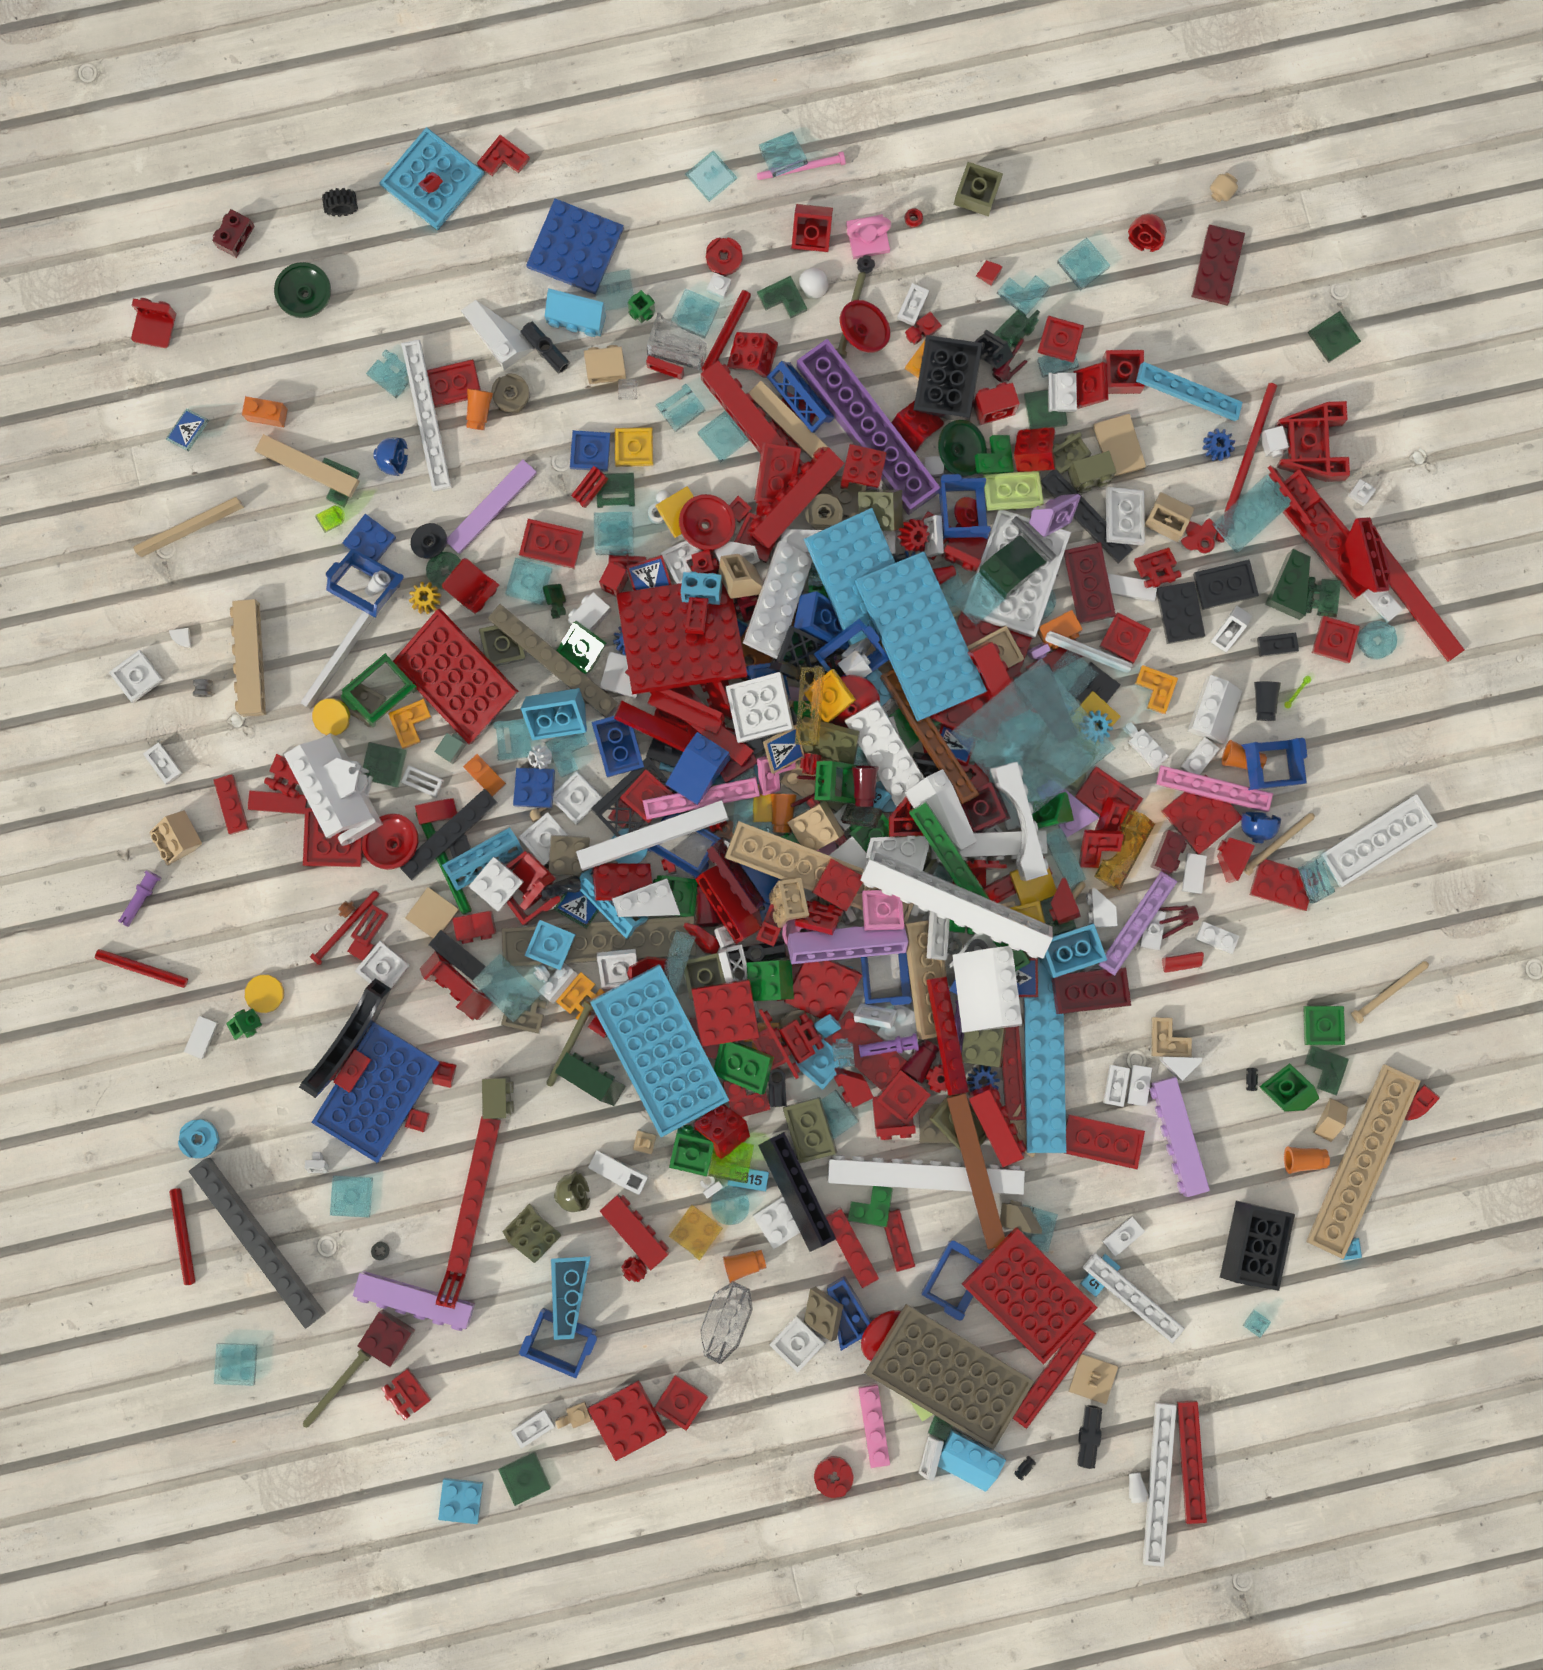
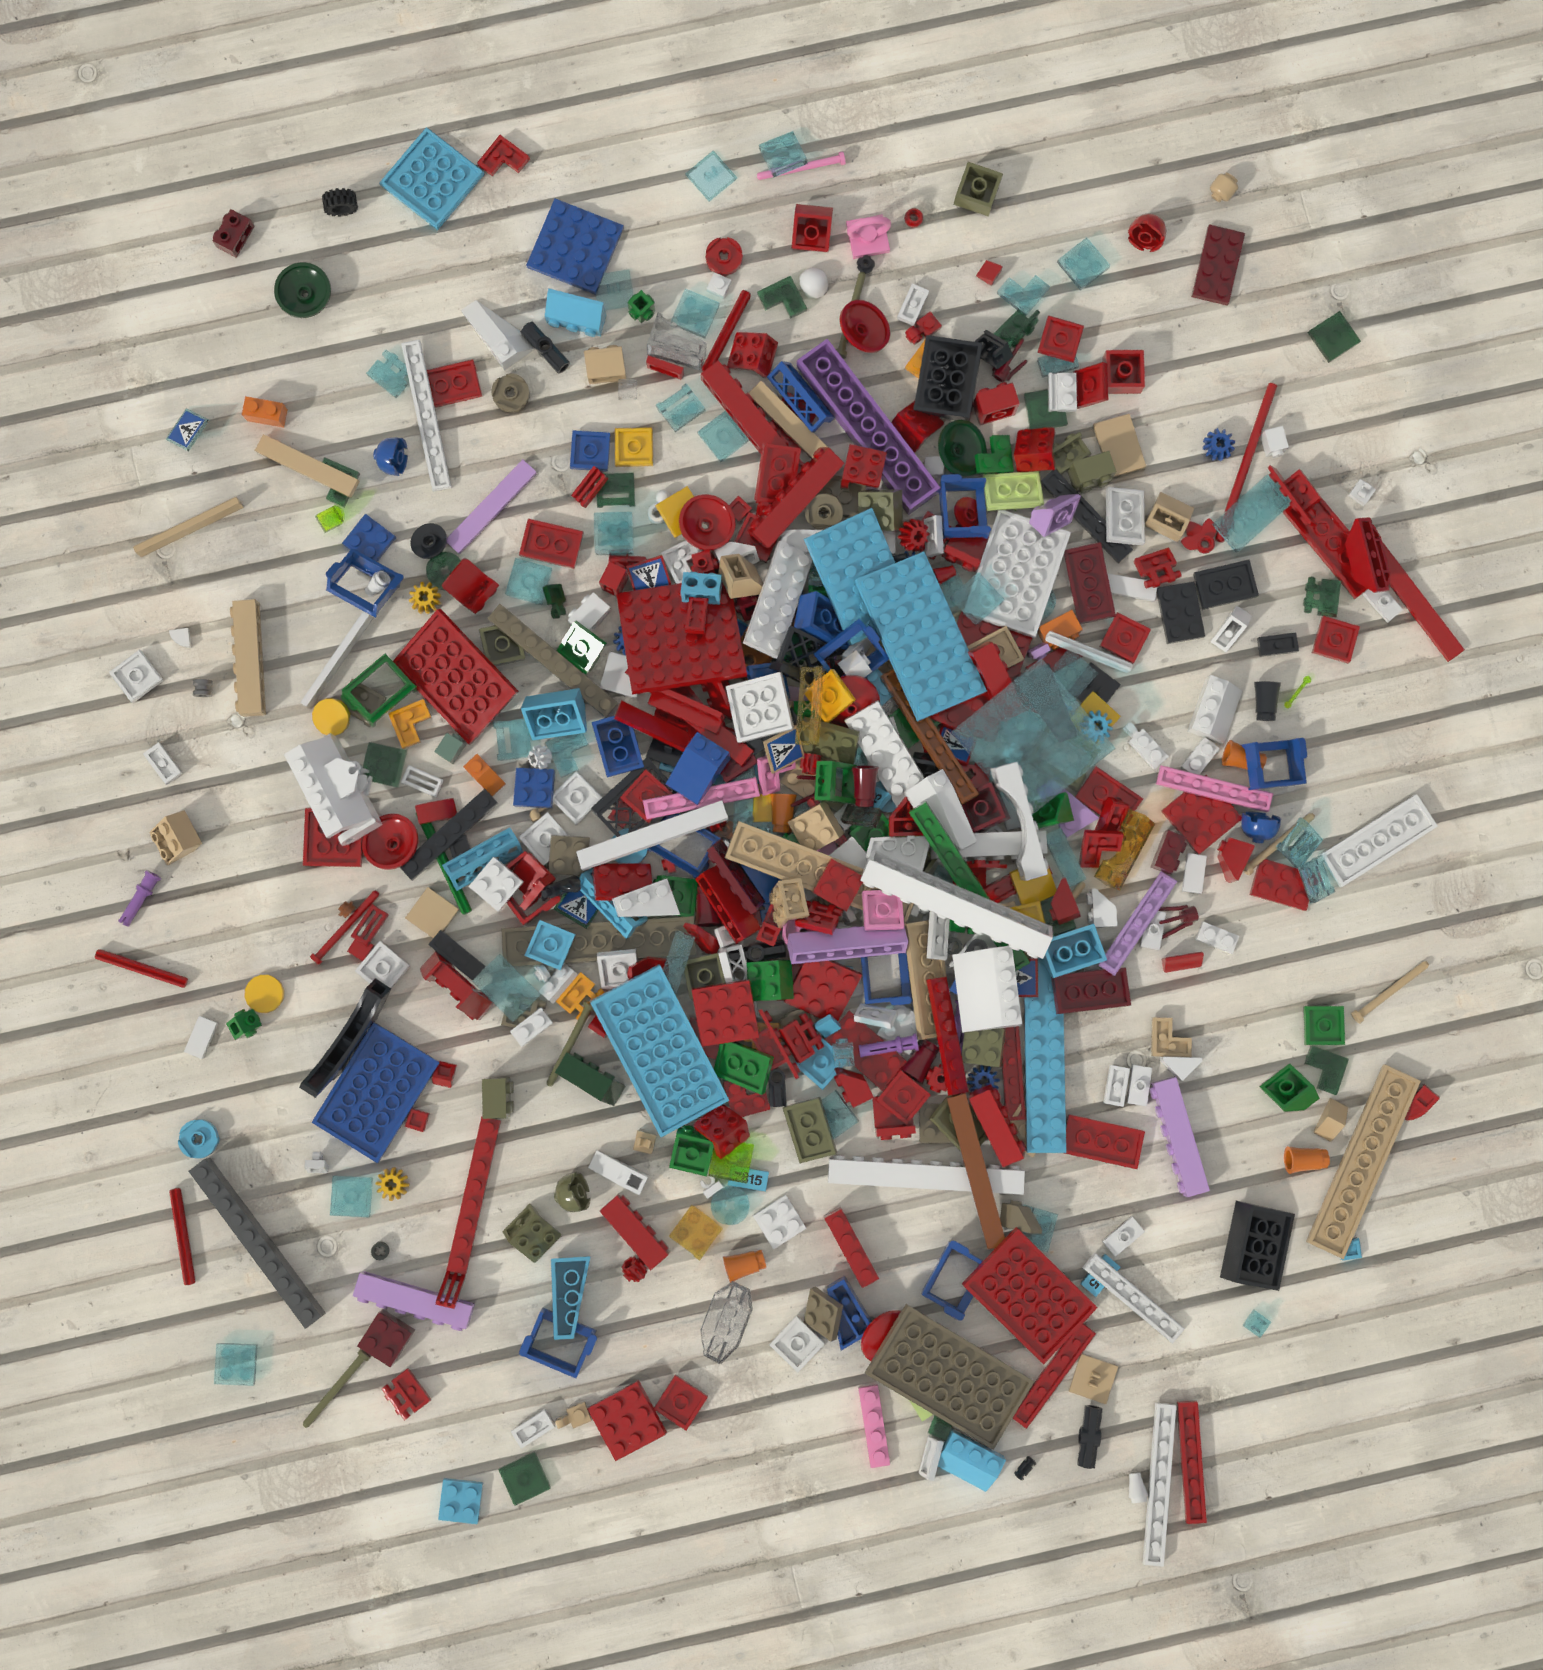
(153, 323): red bracket -> none
(231, 804): red plate -> none
(276, 802): red tile -> none
(282, 770): red plate -> none
(352, 1070): red plate -> none
(387, 1189): none -> yellow gear
(430, 183): red plate -> none
(474, 926): red brick -> none
(477, 408): orange plant -> none
(531, 1027): none -> white plate
(797, 1192): black brick -> none
(844, 1472): red plate -> none
(874, 1213): green plate -> none
(899, 1242): red tile -> none
(1011, 566): dark green slope -> none
(1036, 540): dark grey bar -> none
(1162, 687): light orange plate -> none
(1189, 391): medium azure plate -> none
(1251, 1079): black piece -> none
(1291, 585): dark green wedge -> none
(1303, 846): none -> clear light blue plate
(1310, 442): red wedge -> none
(1386, 633): clear light blue plate -> none

